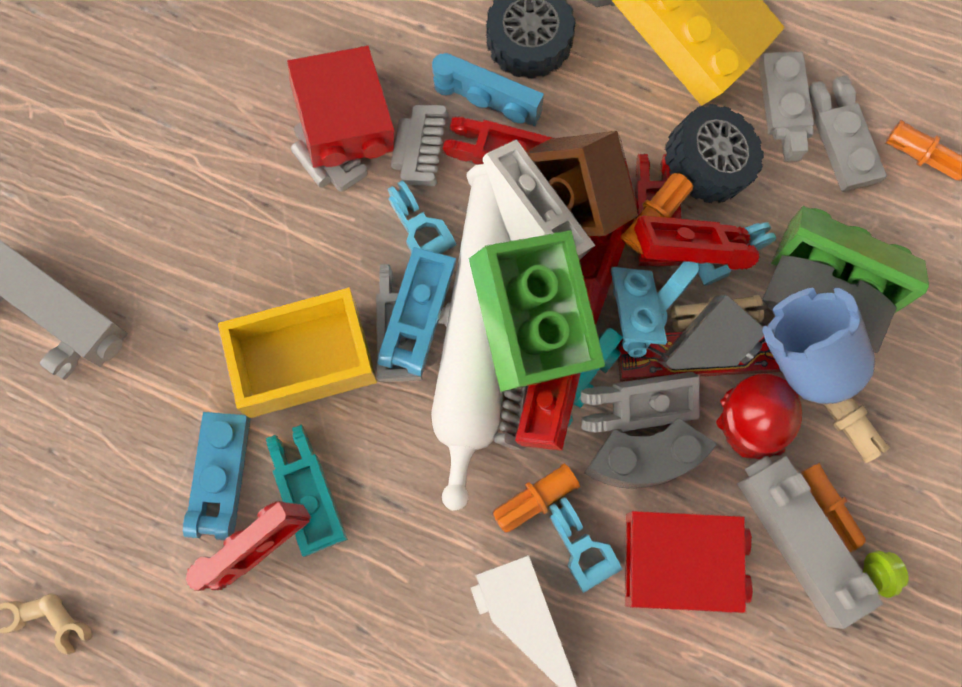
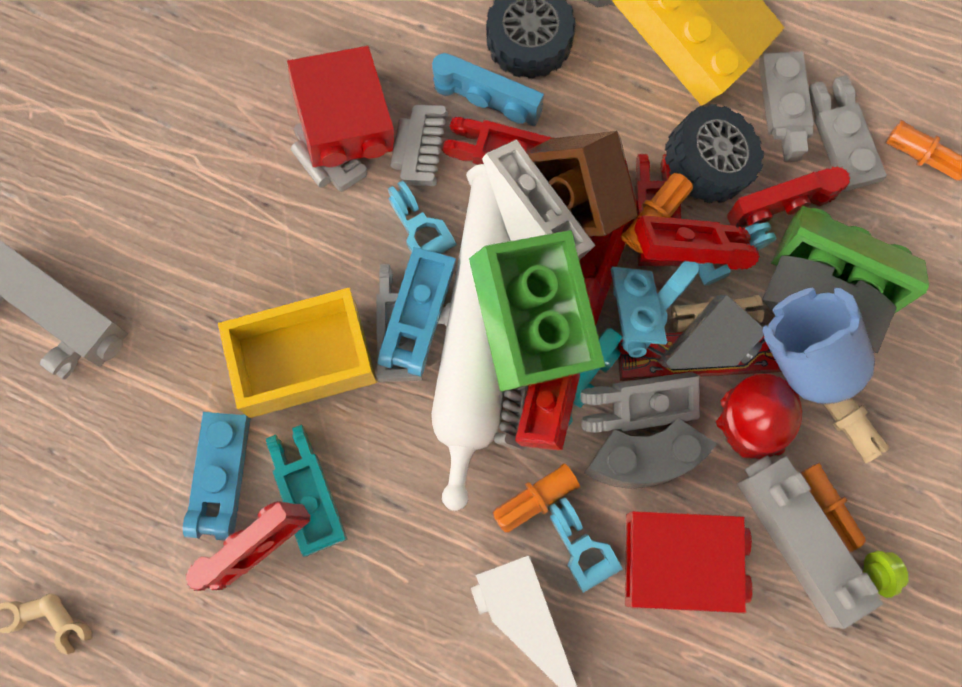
(789, 196): none -> red hinge

